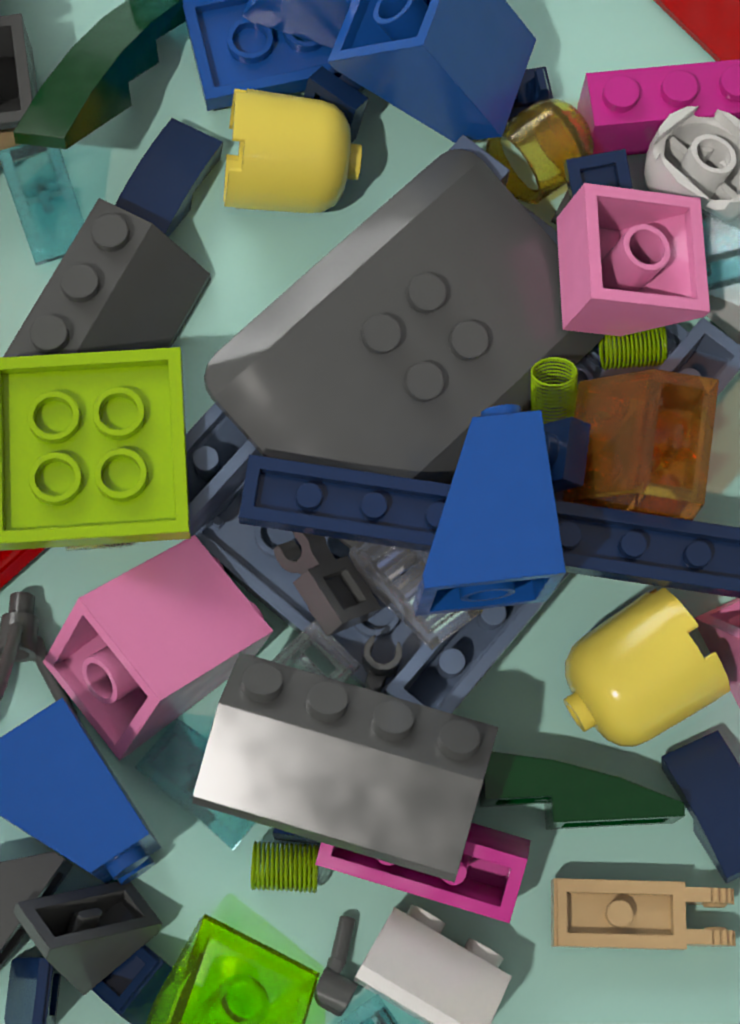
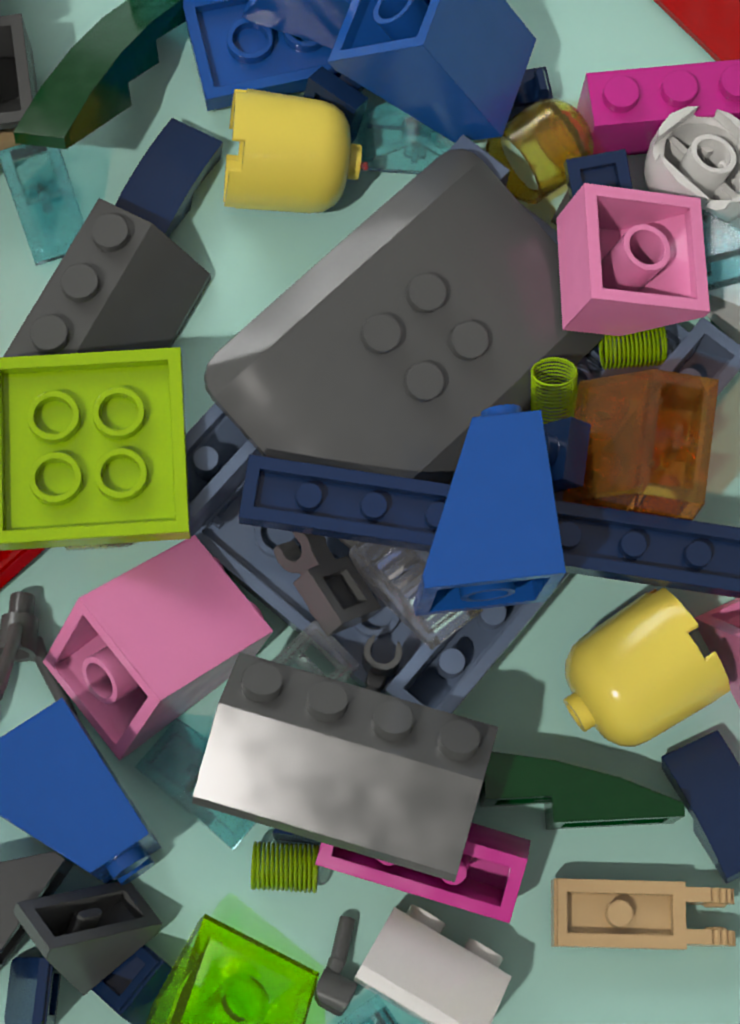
(397, 141): none -> clear light blue slope

